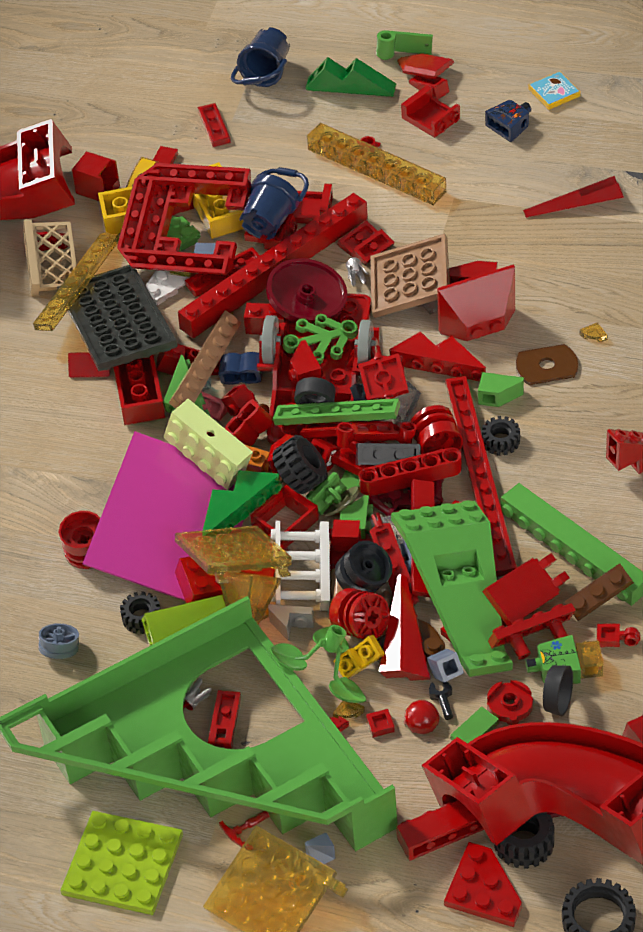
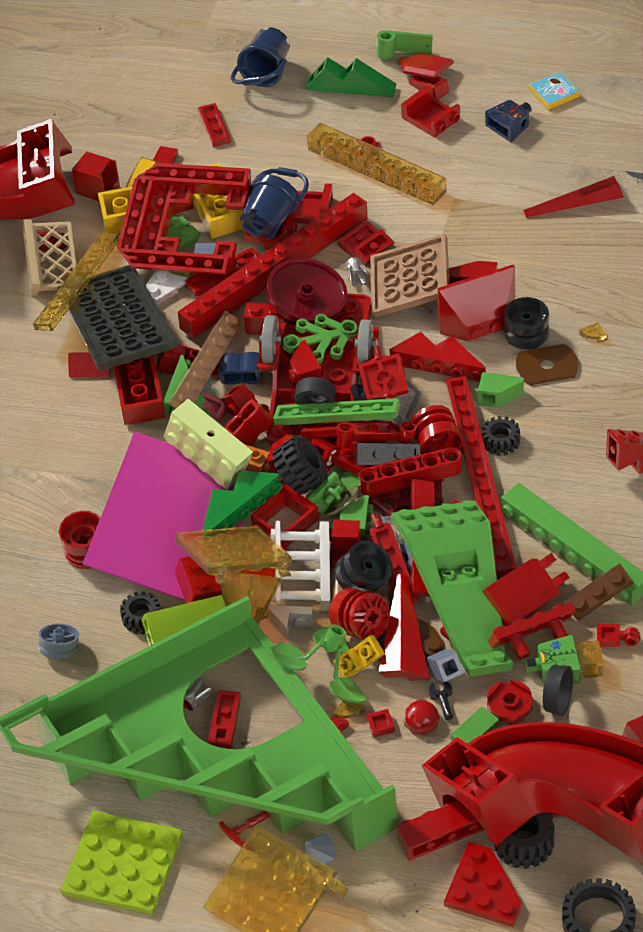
(526, 323): none -> black wheel

